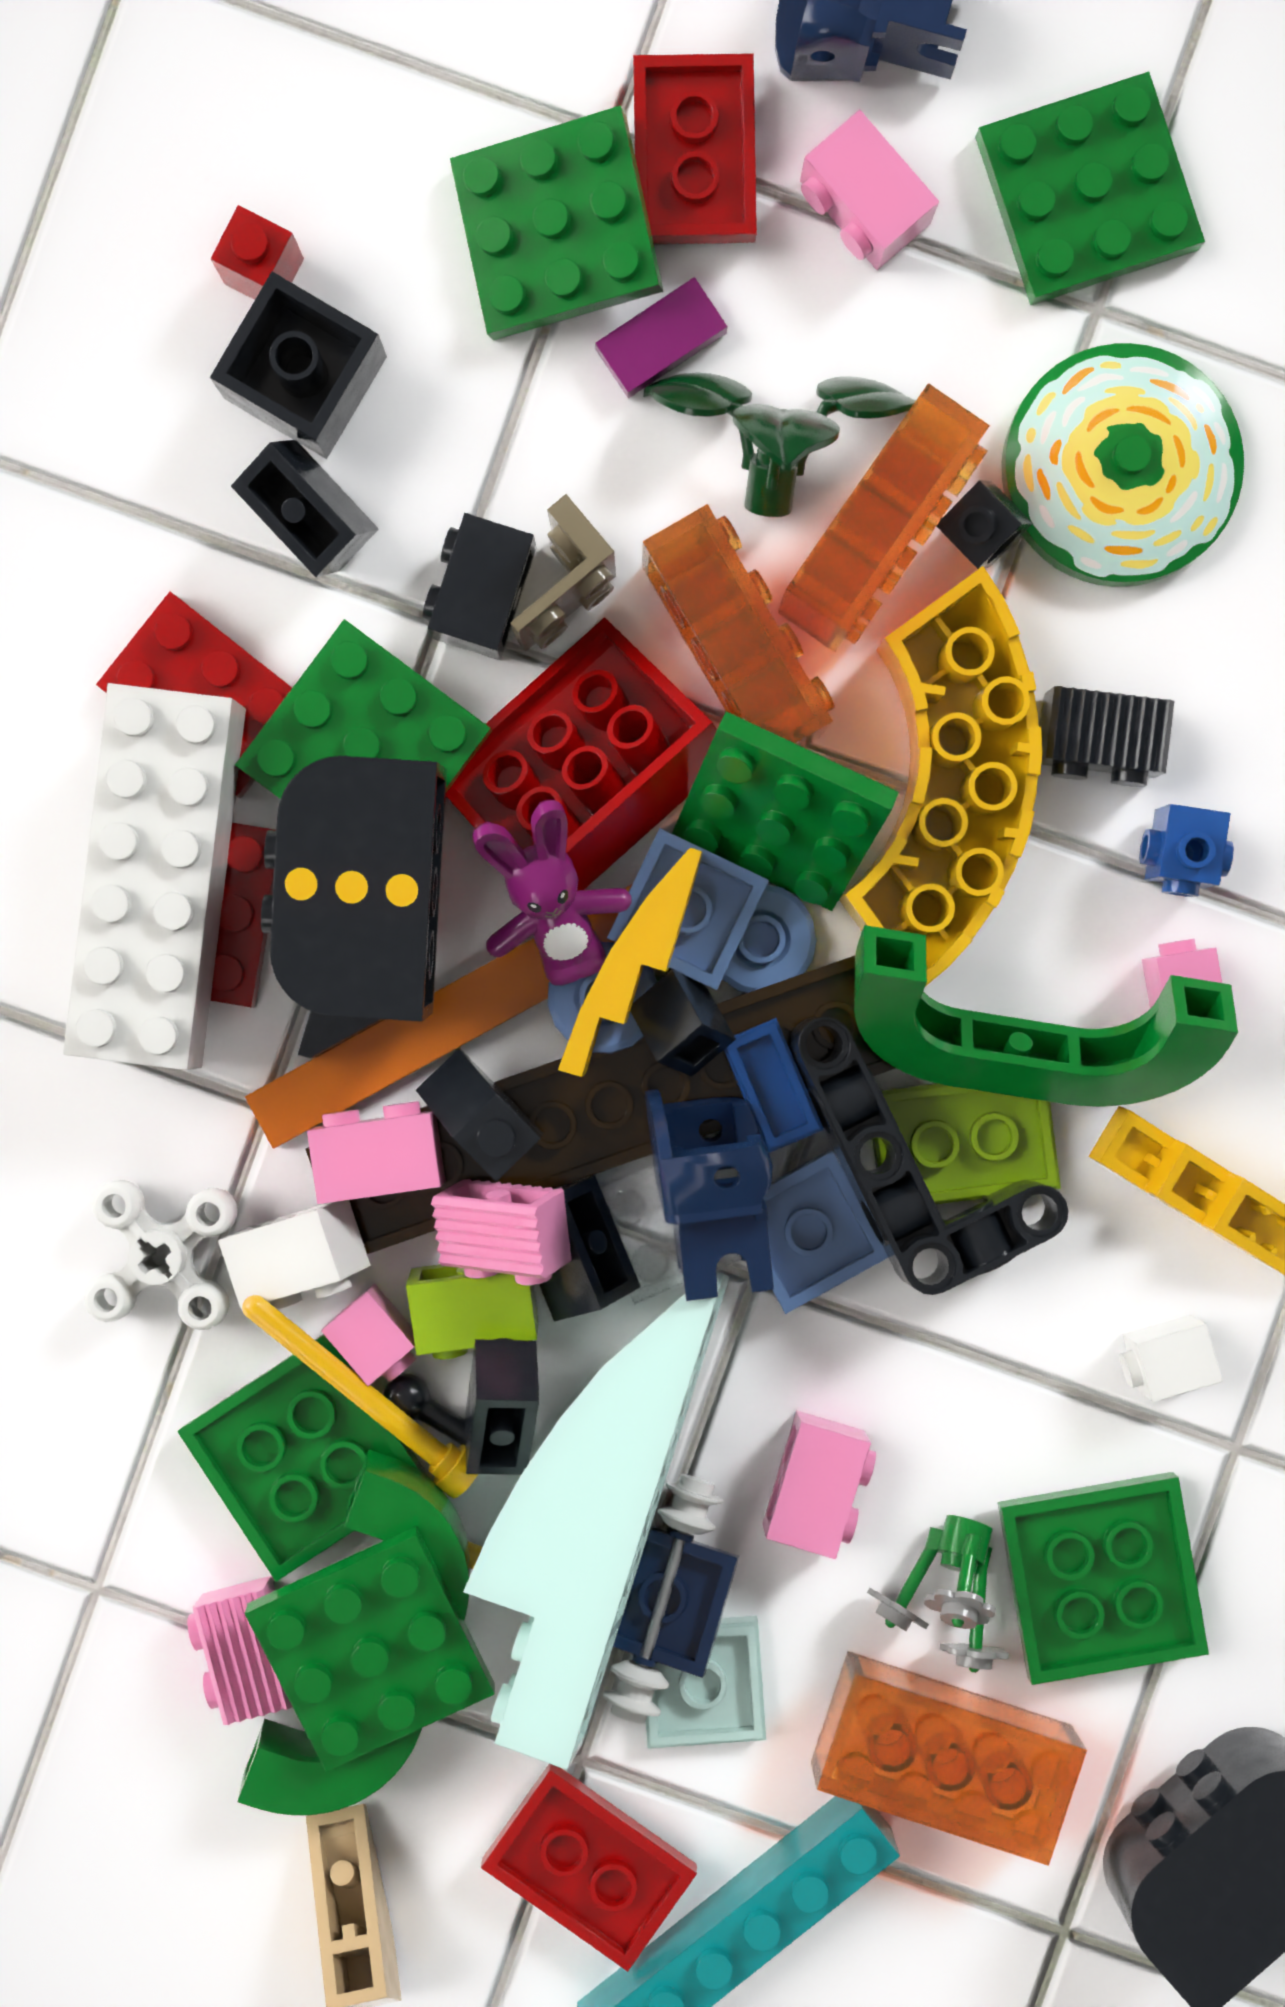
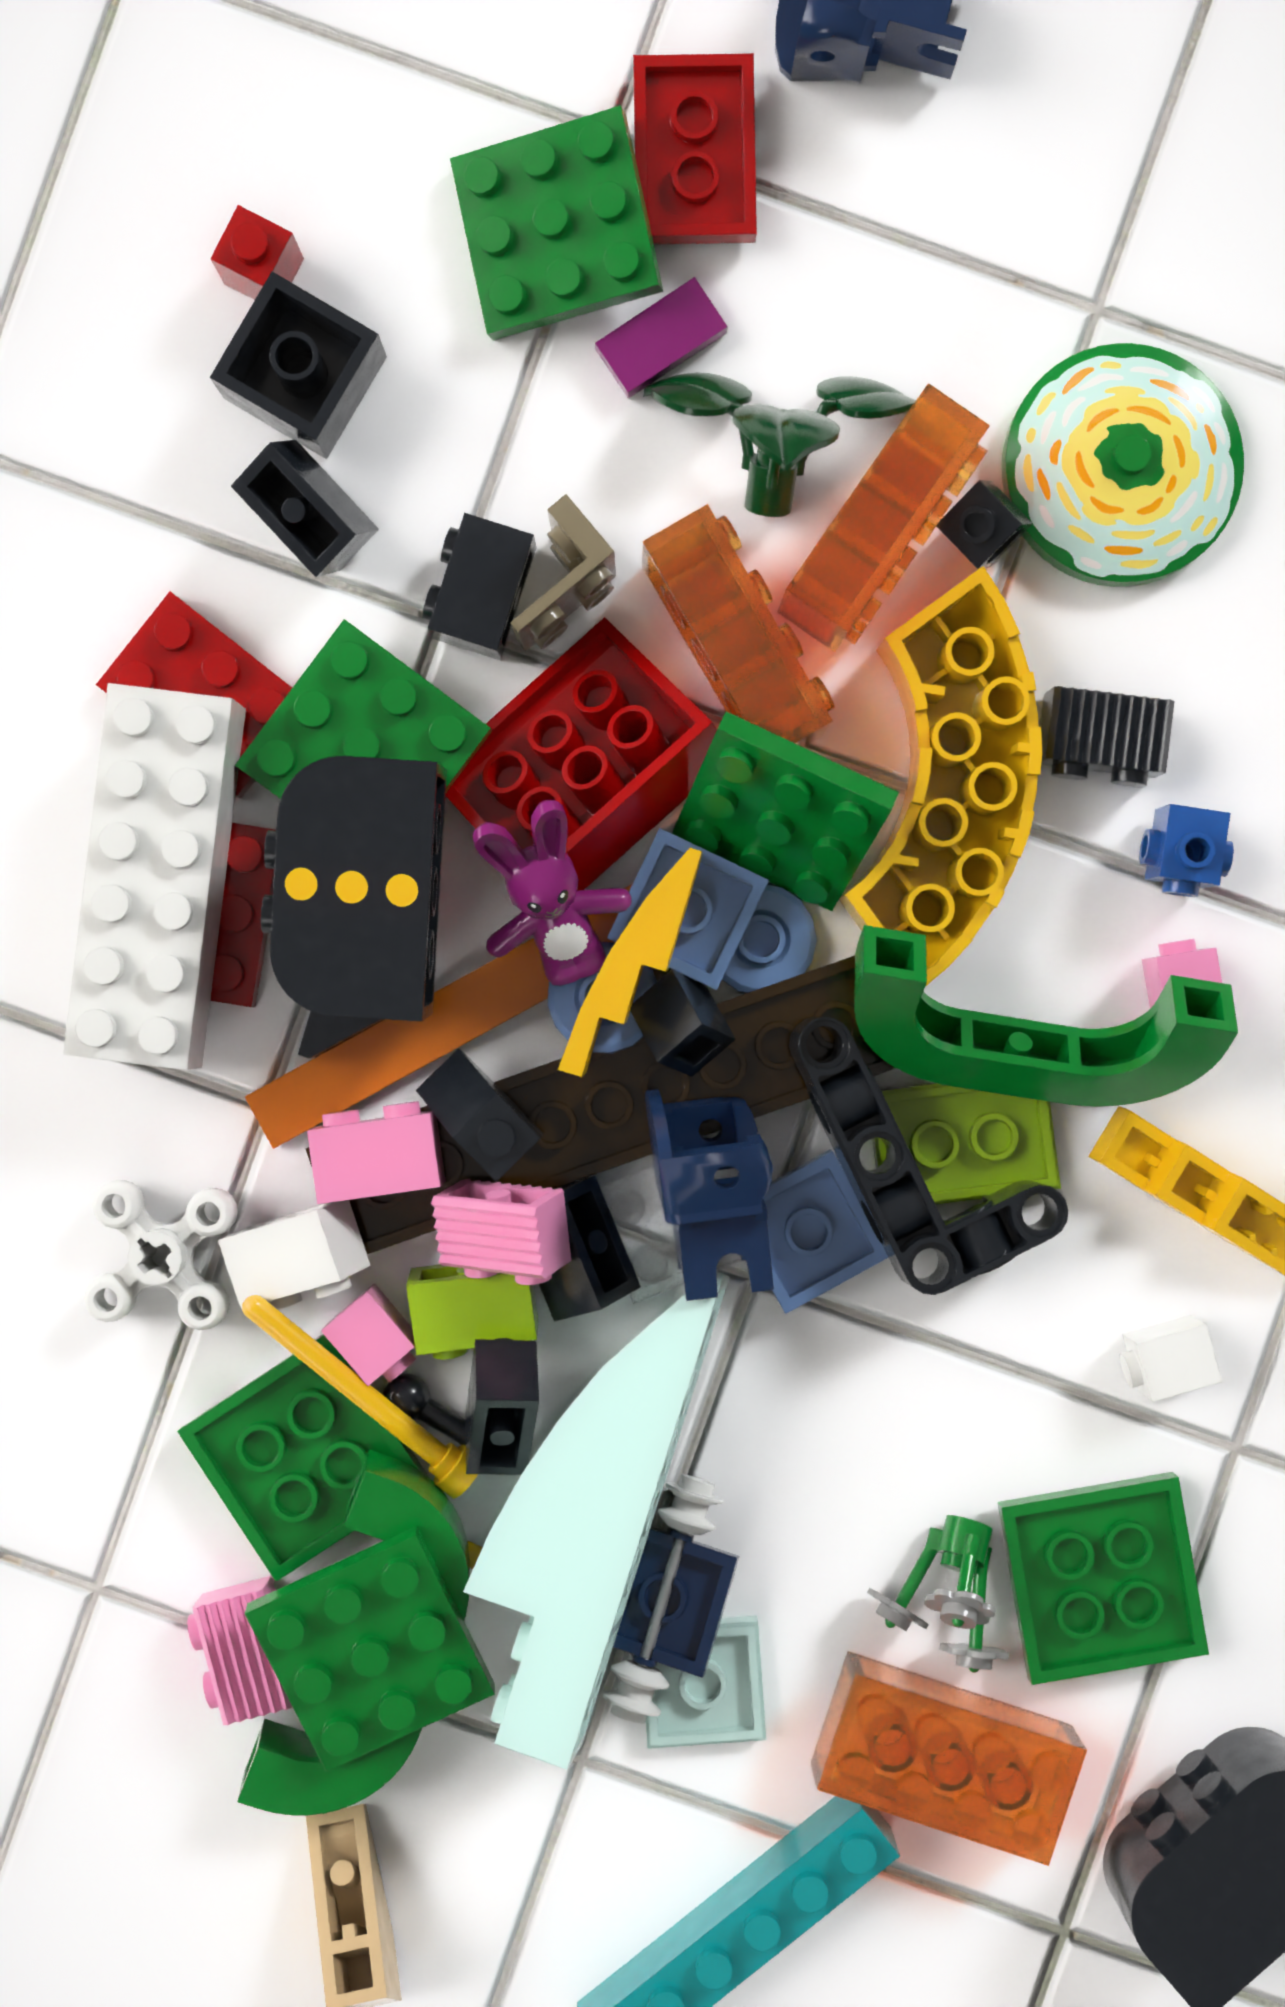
(589, 1866): red plate -> none
(772, 1085): blue tile -> none
(818, 1485): bright pink brick -> none
(867, 191): bright pink brick -> none
(1089, 188): green plate -> none

